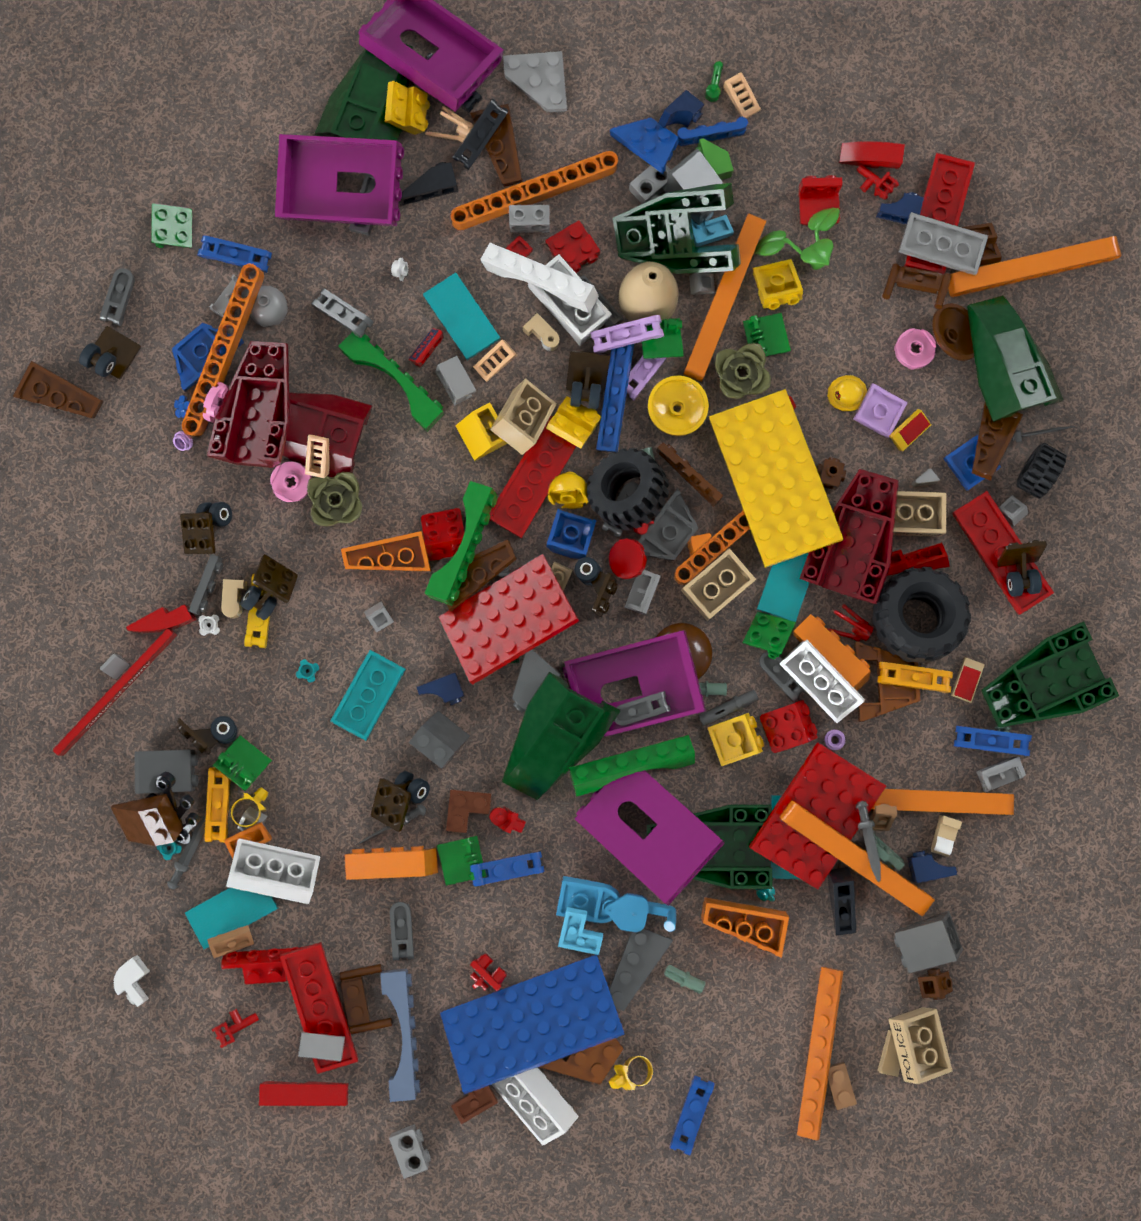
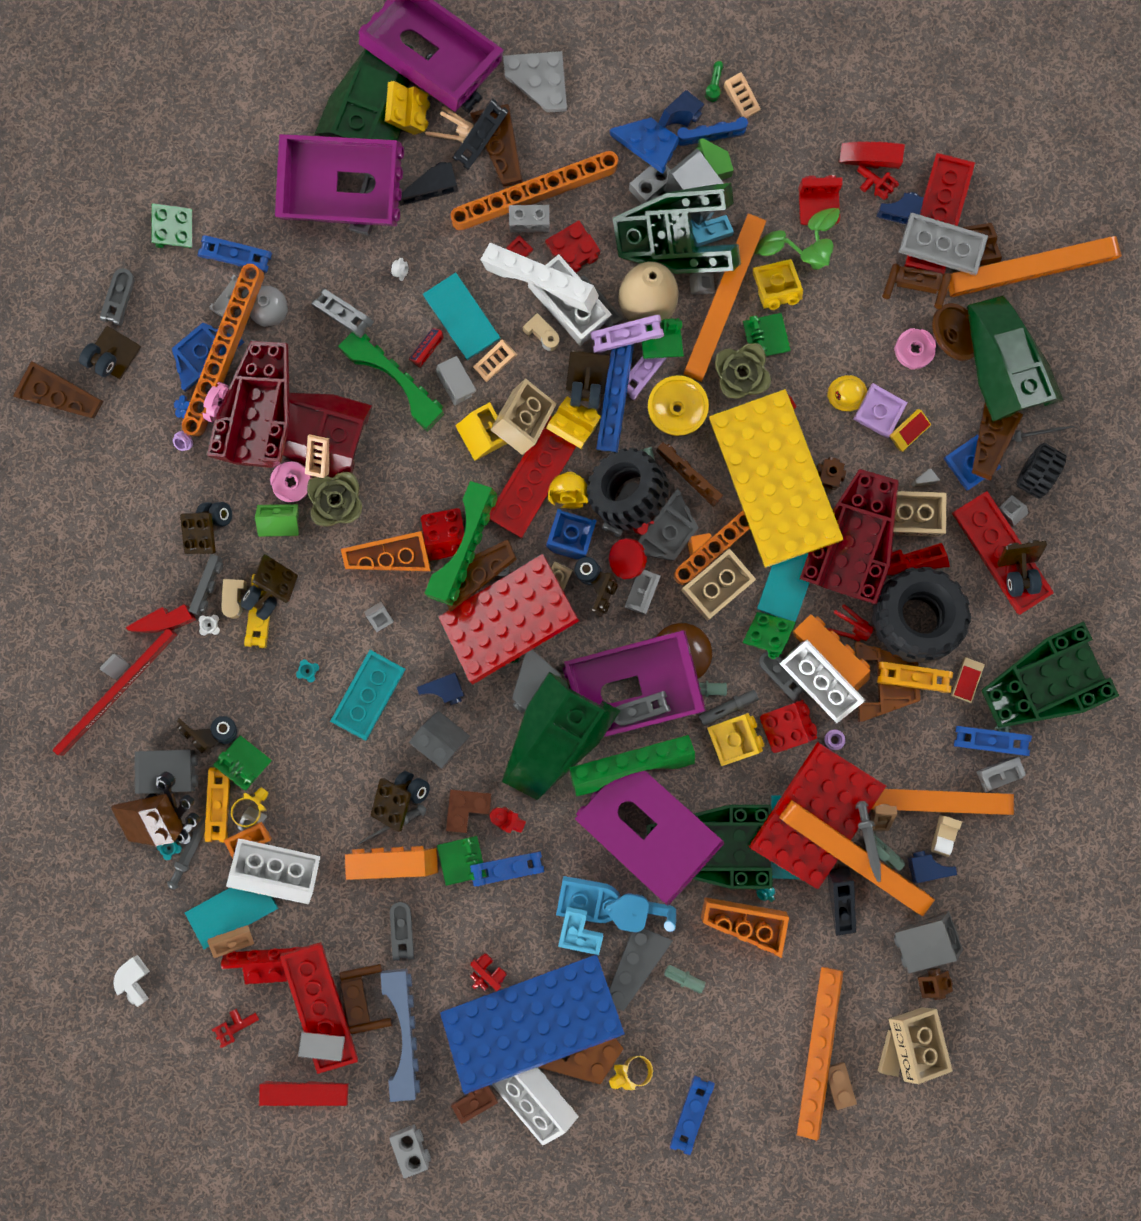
(277, 520): none -> bright green panel

